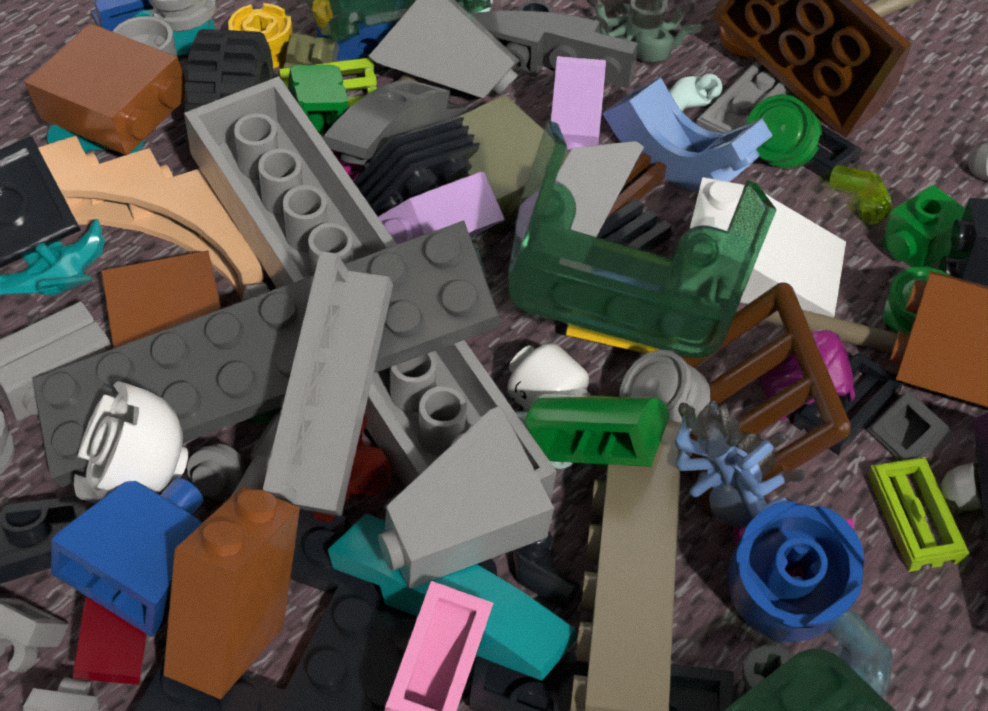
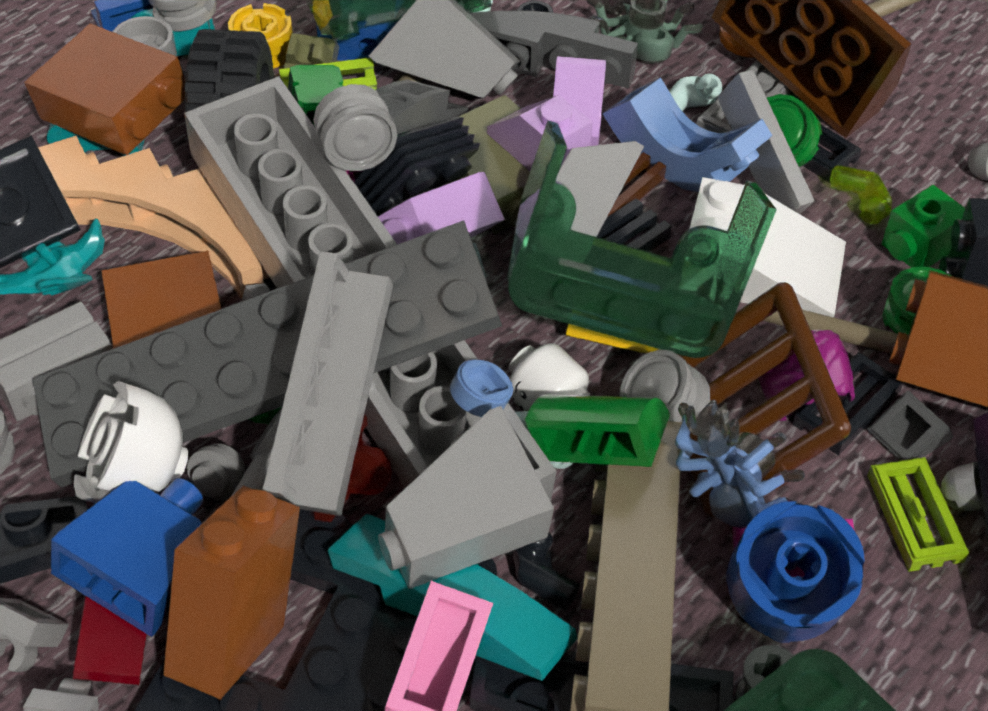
(355, 127): none -> light grey wheel
(480, 387): none -> medium blue tile
(523, 129): none -> lavender slope
(776, 167): none -> light grey tile
(870, 655): clear light blue arm -> none

